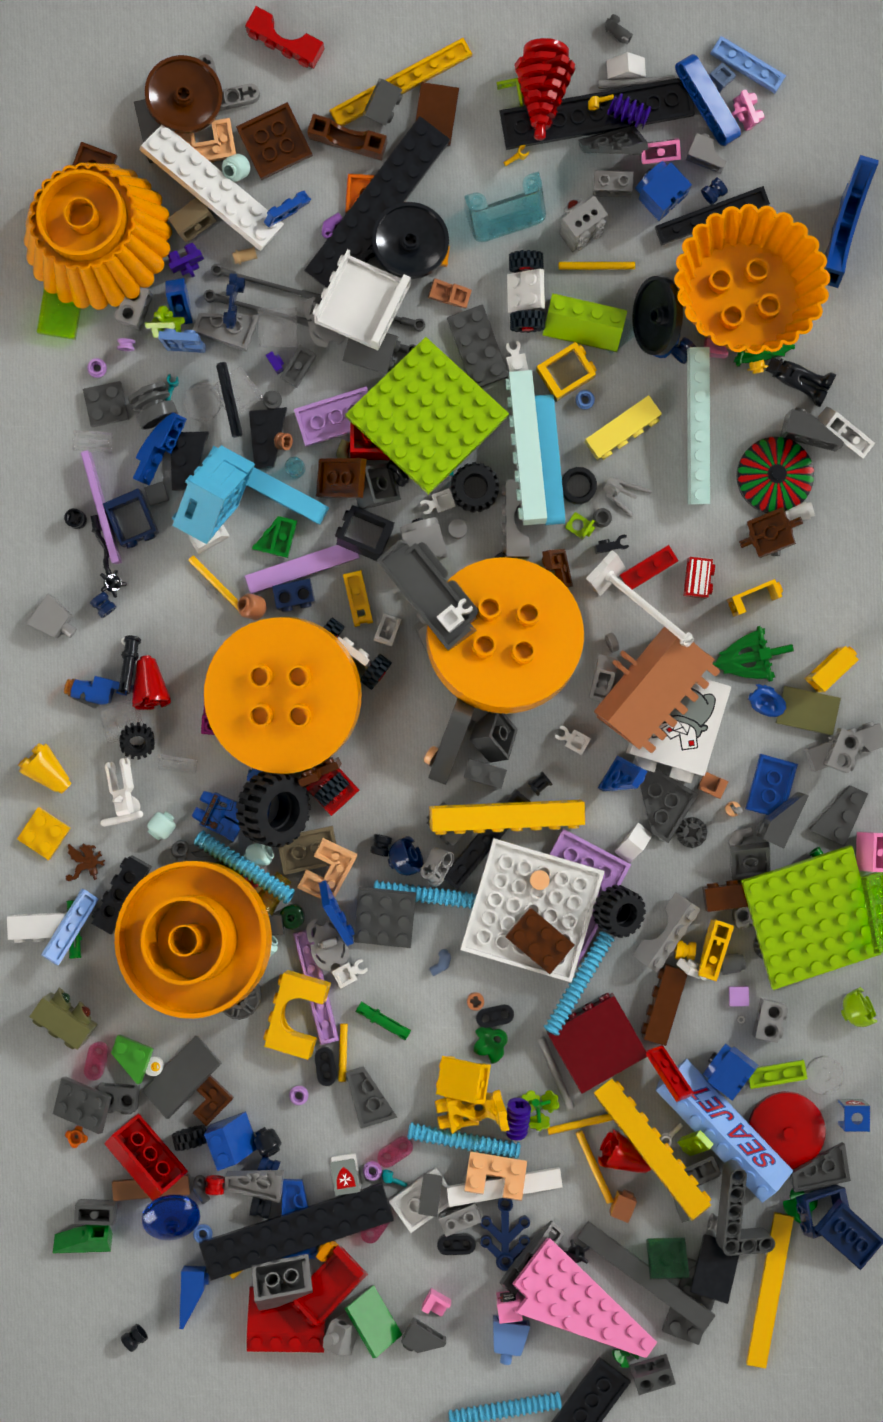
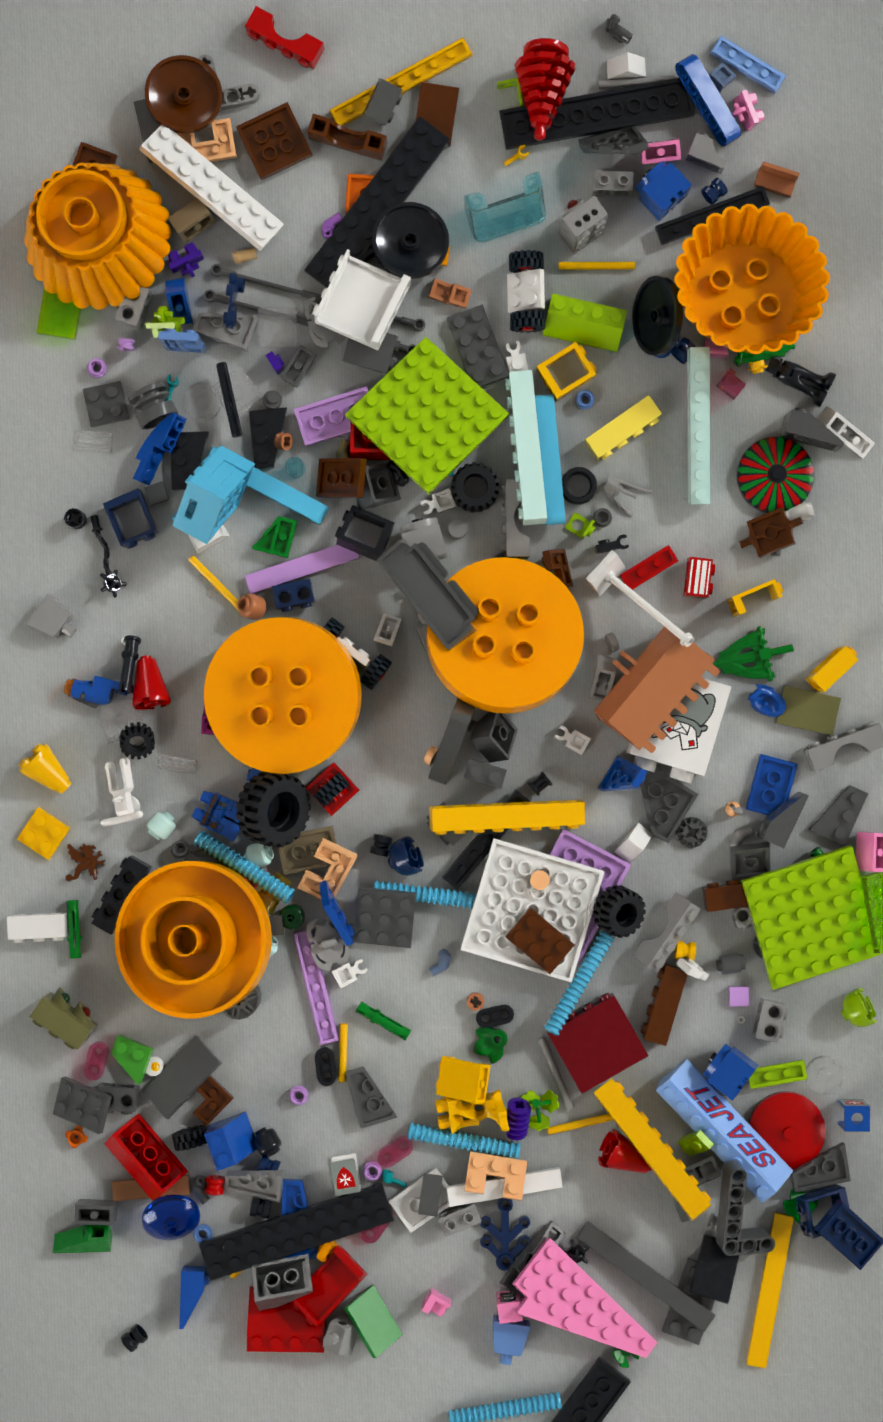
(70, 927): light blue tile -> none
(99, 500): lavender tile -> none
(103, 604): dark blue wheel -> none
(236, 167): light aqua head -> none
(280, 1034): yellow arch -> none
(287, 208): blue hinge -> none
(313, 774): reddish brown plate -> none
(357, 597): yellow plate -> none
(421, 1337): dark grey slope -> none
(438, 864): light grey piece -> none
(452, 616): white plate -> none
(456, 1246): black plate -> none
(593, 103): yellow hand -> none
(594, 1167): yellow bar -> none
(623, 1205): nougat brick -> none
(629, 111): dark purple piece -> none
(652, 1374): dark grey brick -> none
(667, 1258): clear green plate -> none
(669, 1073): red tile -> none
(671, 1134): white hand -> none
(713, 785): nougat panel -> none
(714, 949): yellow slope -> none
(731, 384): none -> clear pink panel
(776, 179): none -> nougat panel
(838, 748): light grey brick -> none
(847, 218): blue arch -> none

